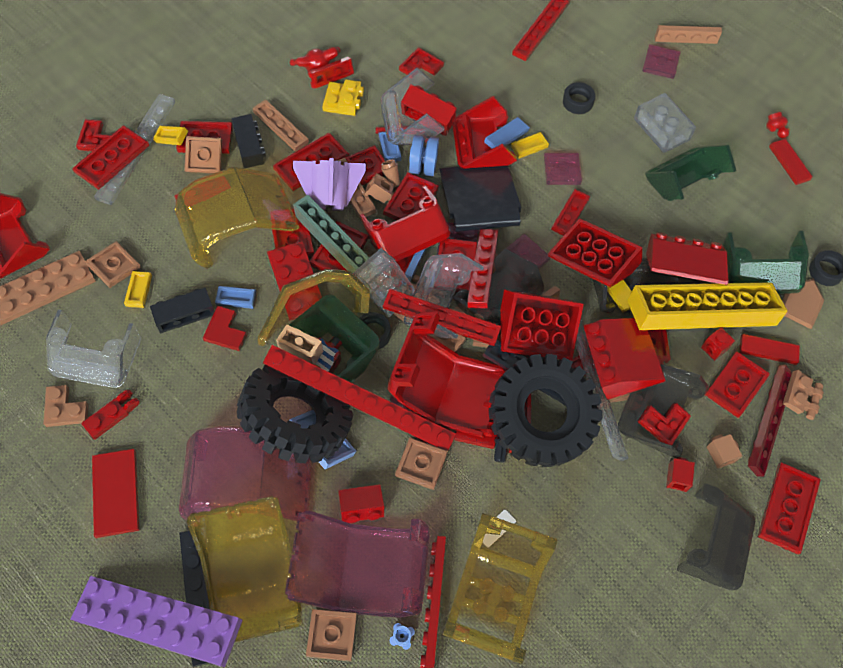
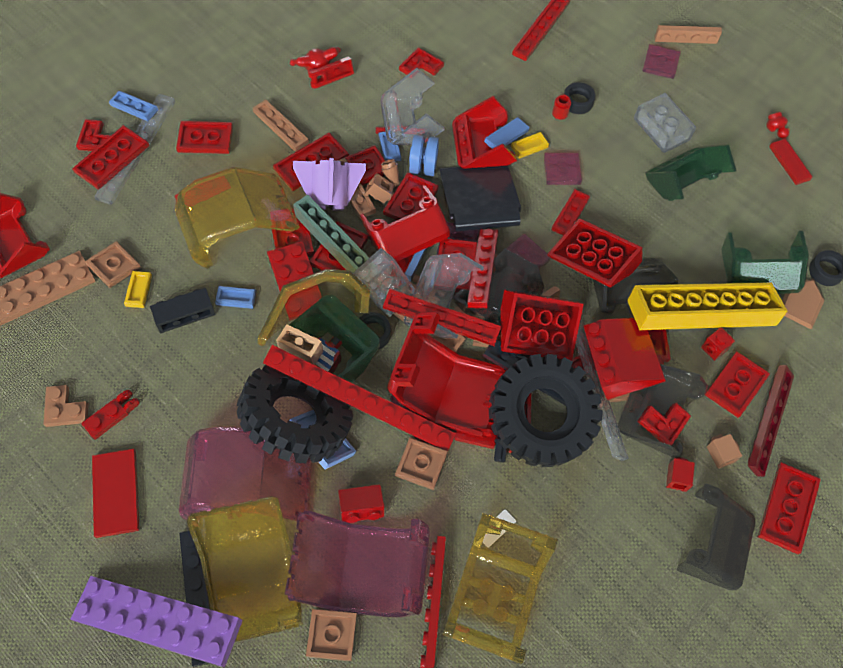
(89, 365): clear windscreen -> none
(133, 105): none -> medium blue tile
(170, 135): yellow tile -> none
(203, 155): nougat plate -> none
(219, 330): red tile -> none
(248, 140): black brick -> none
(343, 97): yellow plate -> none
(407, 632): light blue plate -> none
(418, 103): red brick -> none
(561, 107): none -> red brick
(620, 294): yellow tile -> none
(687, 258): red slope -> none
(769, 349): red tile -> none
(798, 392): nougat plate -> none

